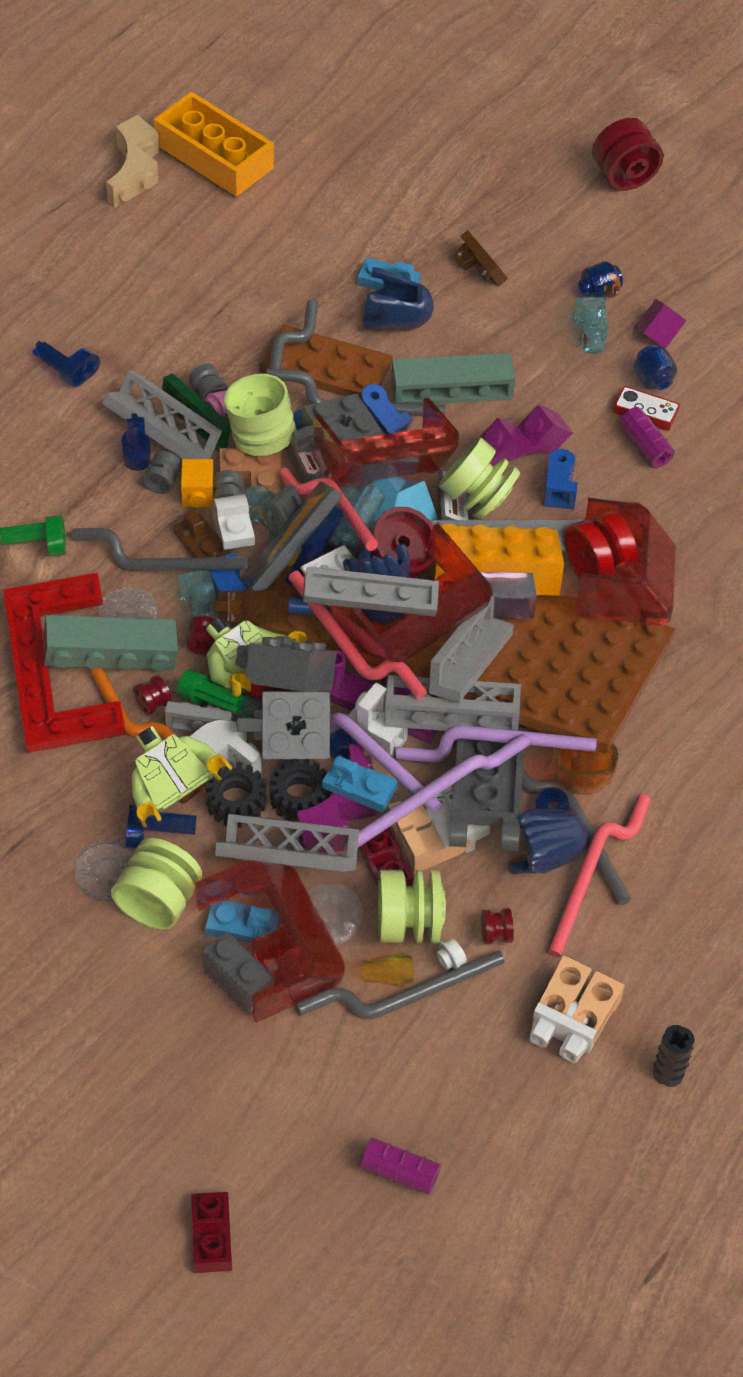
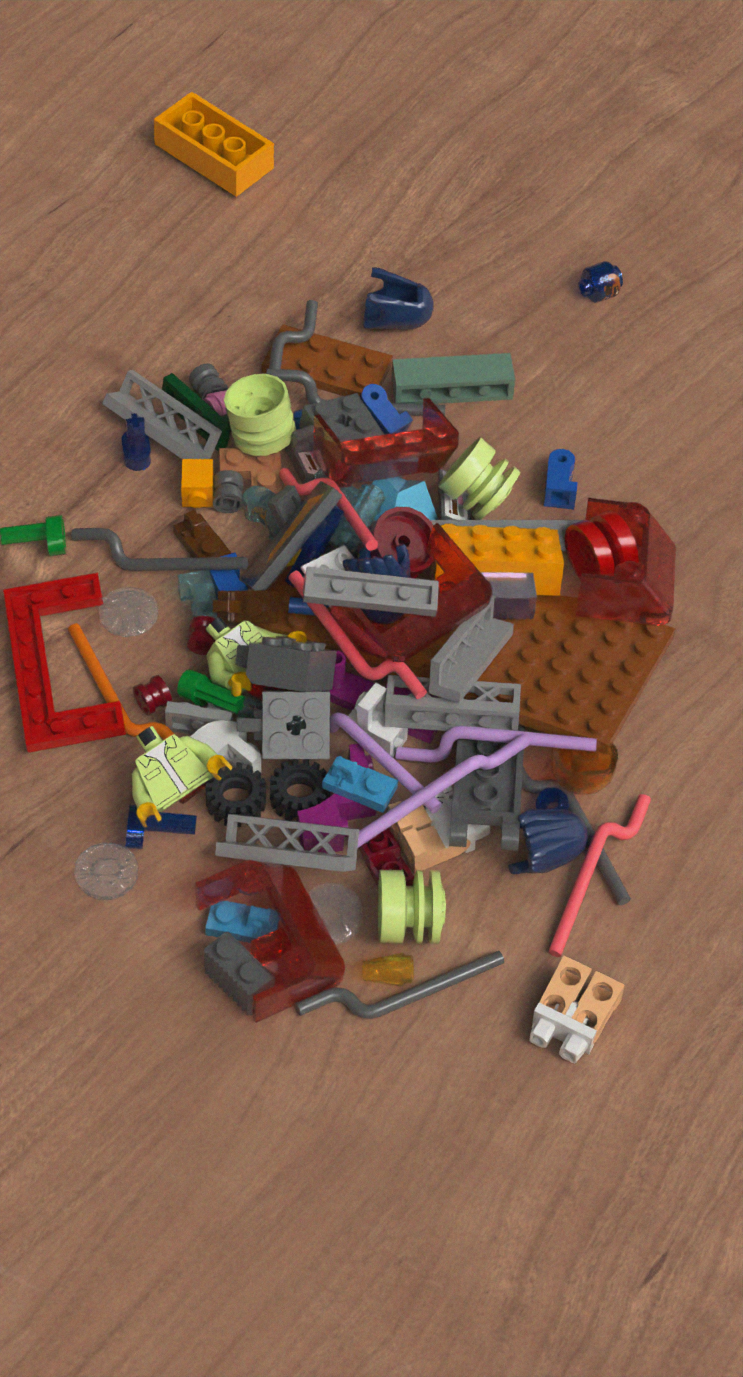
(72, 369): clear blue piece -> none
(109, 642): sand green brick -> none
(140, 171): tan arch -> none
(156, 883): yellowish green wheel -> none
(163, 470): dark grey wheel -> none
(211, 1232): dark red slope -> none
(233, 521): white brick -> none
(338, 739): clear blue plate -> none
(400, 1166): magenta axle -> none
(402, 269): dark azure hinge -> none
(451, 954): white plate -> none
(472, 253): reddish brown hinge -> none
(497, 926): dark red wheel -> none
(539, 432): magenta arch -> none
(593, 317): clear light blue leg -> none
(627, 154): dark red wheel -> none
(647, 437): magenta axle -> none
(655, 367): clear blue head -> none
(657, 408): tile -> none
(660, 323): magenta panel -> none
(673, 1055): black axle -> none

